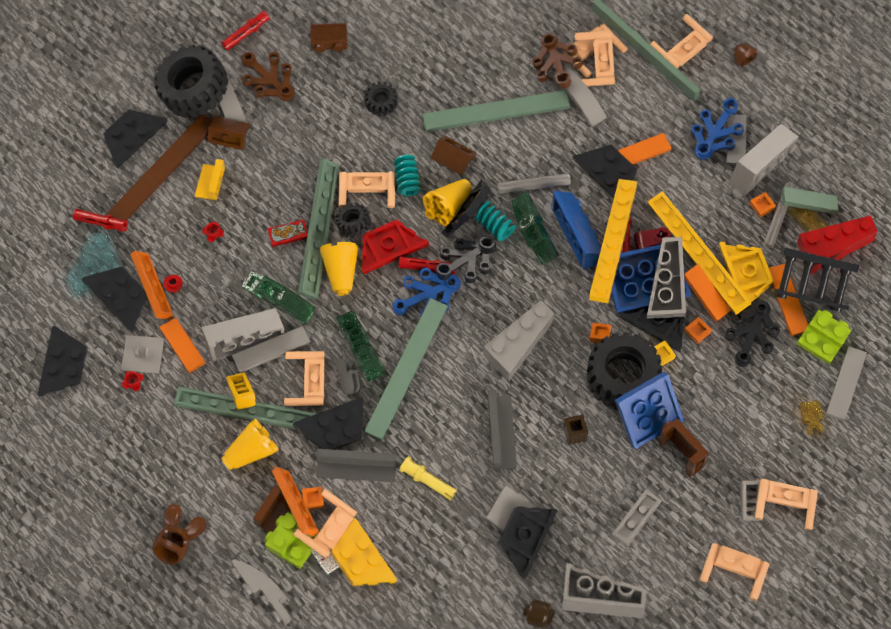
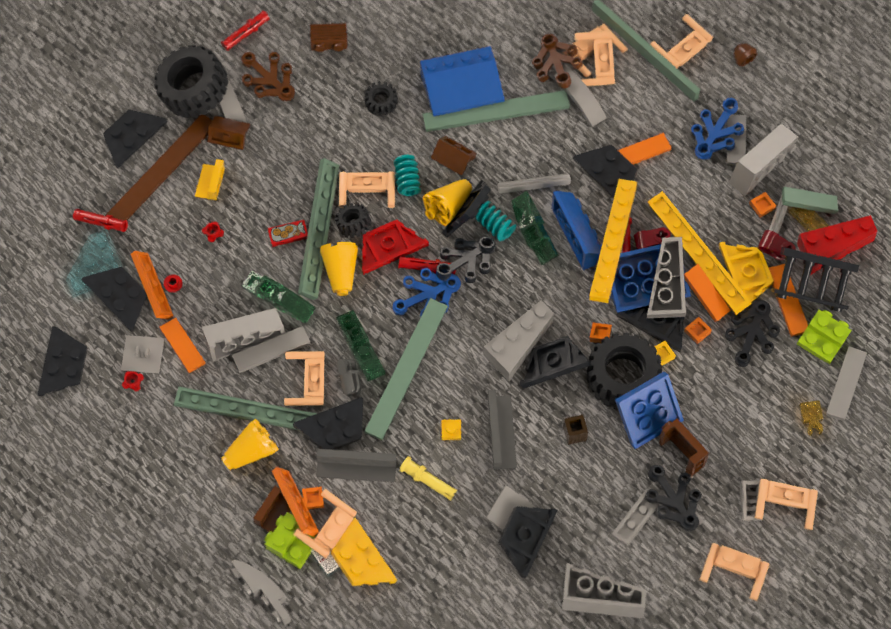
(164, 544): reddish brown piece -> none
(241, 392): yellow slope -> none
(451, 429): none -> yellow plate
(461, 81): none -> blue slope
(538, 613): dark brown head -> none
(553, 361): none -> black wing
(674, 500): none -> black plant
(771, 244): none -> dark red piece

